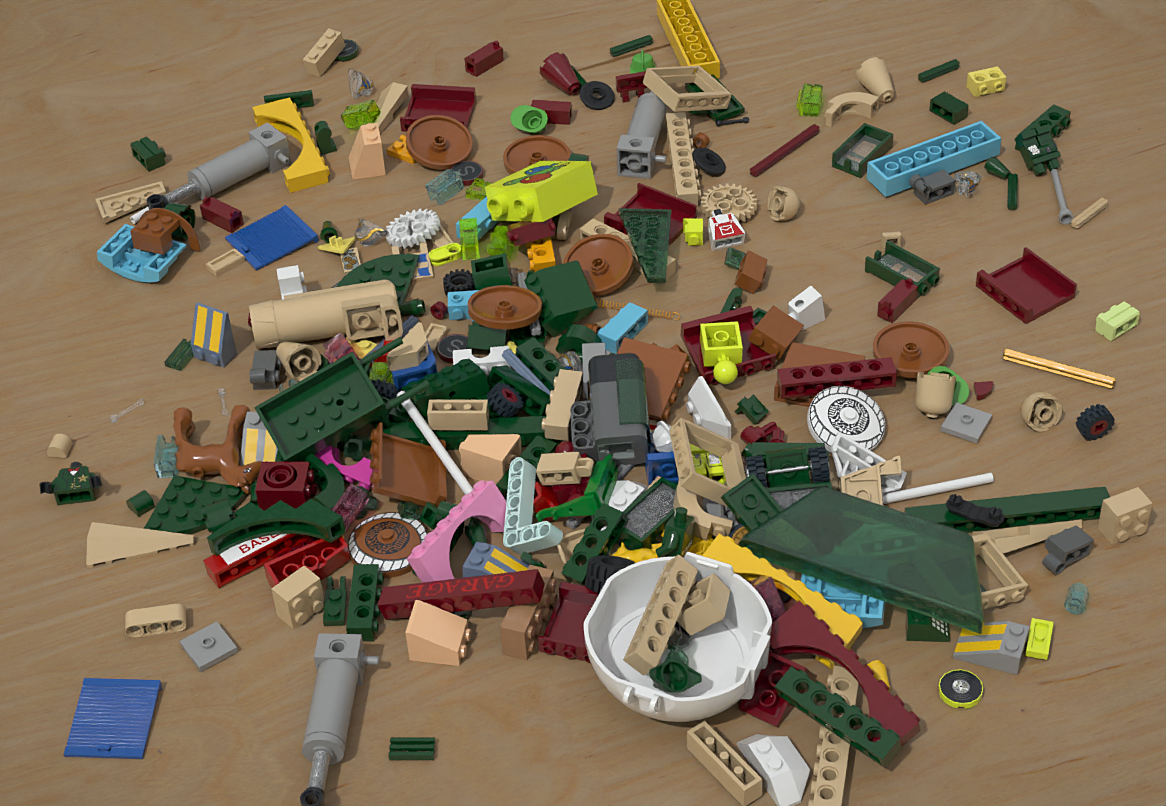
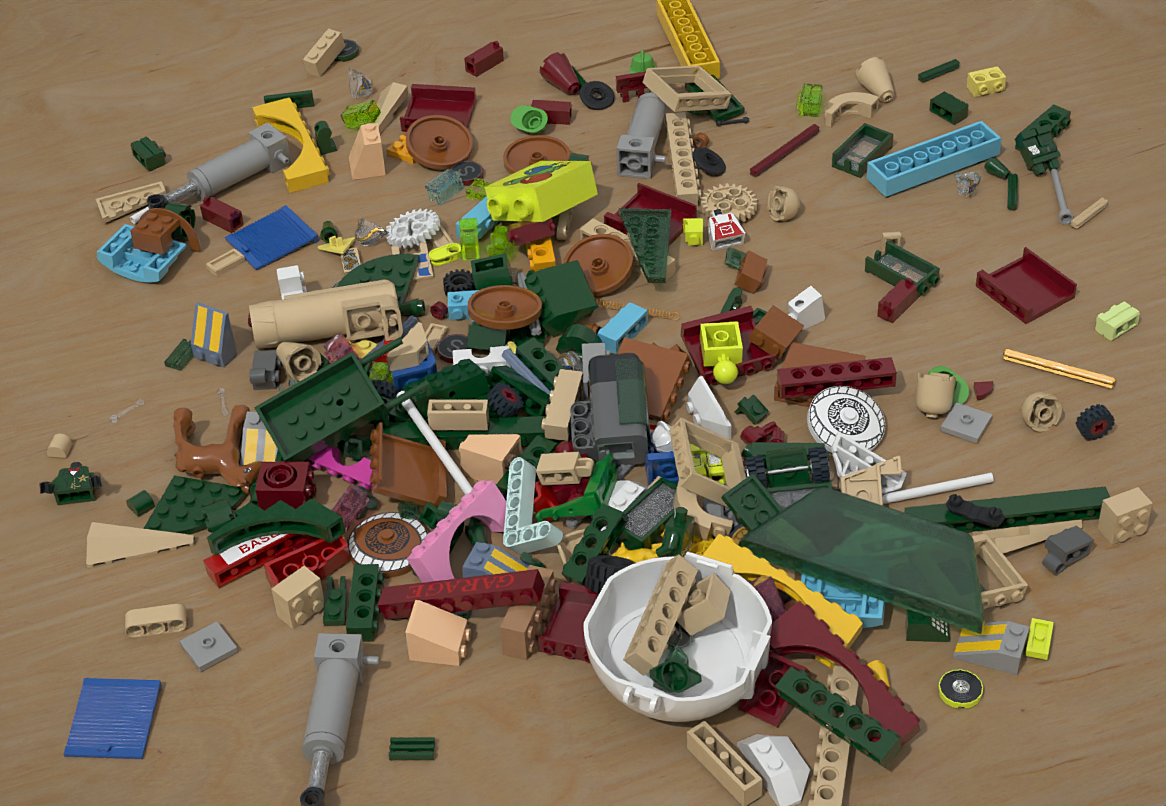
(164, 457): clear light blue hinge -> none
(328, 479): dark green arch -> none
(631, 45): dark green axle -> none
(912, 346): dark orange dish -> none
(933, 186): dark grey hinge -> none
(1076, 598): clear light blue brick -> none

